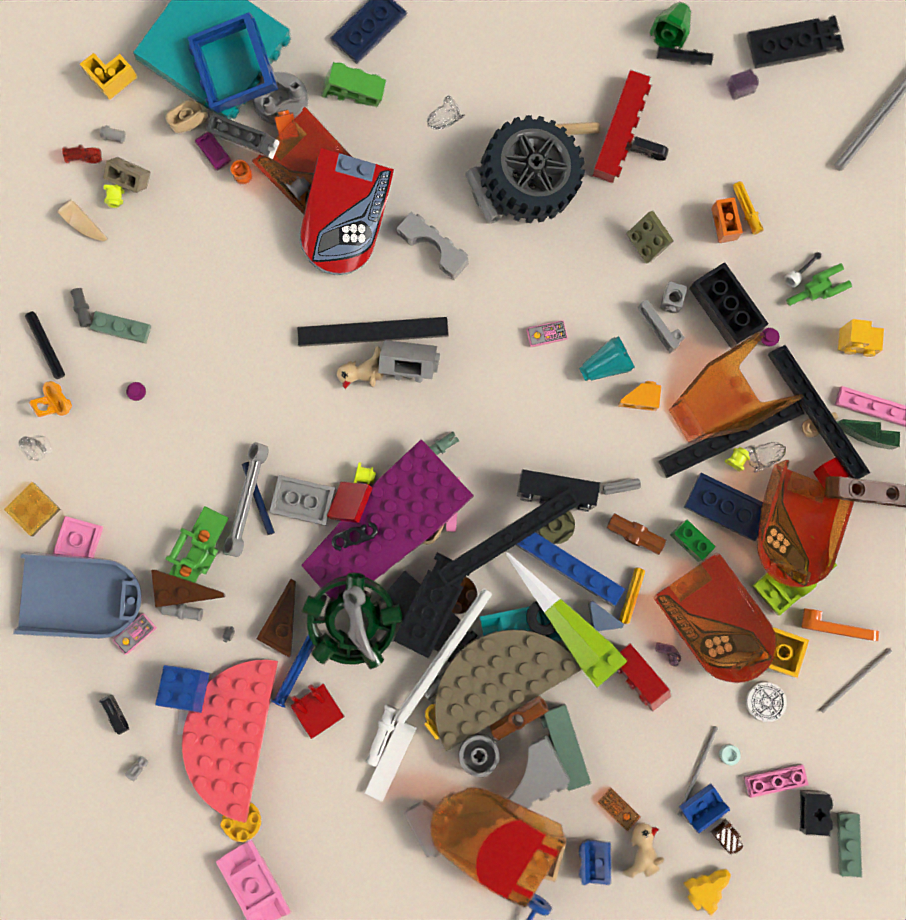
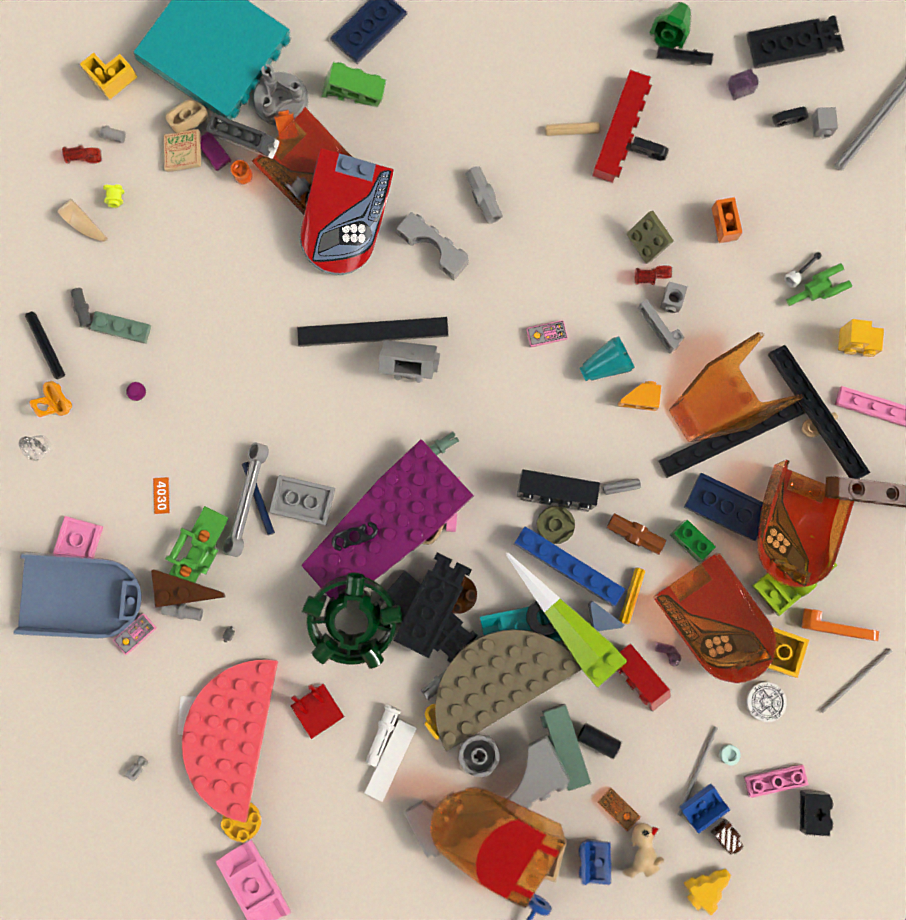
(32, 509): clear yellow plate -> none
(115, 714): black piece -> none
(126, 174): dark tan brick -> none
(161, 495): none -> orange sticker
(182, 150): none -> tan tile
(182, 689): blue brick -> none
(221, 31): blue window -> none
(279, 626): reddish brown wing -> none
(294, 673): blue axle -> none
(349, 502): red tile -> none
(357, 631): light grey piece -> none
(364, 474): neon yellow brick -> none
(366, 371): tan animal -> none
(442, 656): white axle -> none
(445, 115): clear piece -> none
(508, 537): black tile -> none
(509, 724): dark orange piece -> none
(531, 169): wheel -> none
(599, 741): none -> black pin
(650, 276): none -> clear red connector
(728, 305): black brick -> none
(738, 458): neon yellow brick -> none
(748, 209): yellow axle -> none
(765, 455): clear piece -> none
(771, 337): magenta plate -> none
(790, 116): none -> black beam
(824, 122): none -> light grey brick
(830, 468): red brick -> none
(849, 844): sand green plate -> none
(870, 433): clear green slope -> none

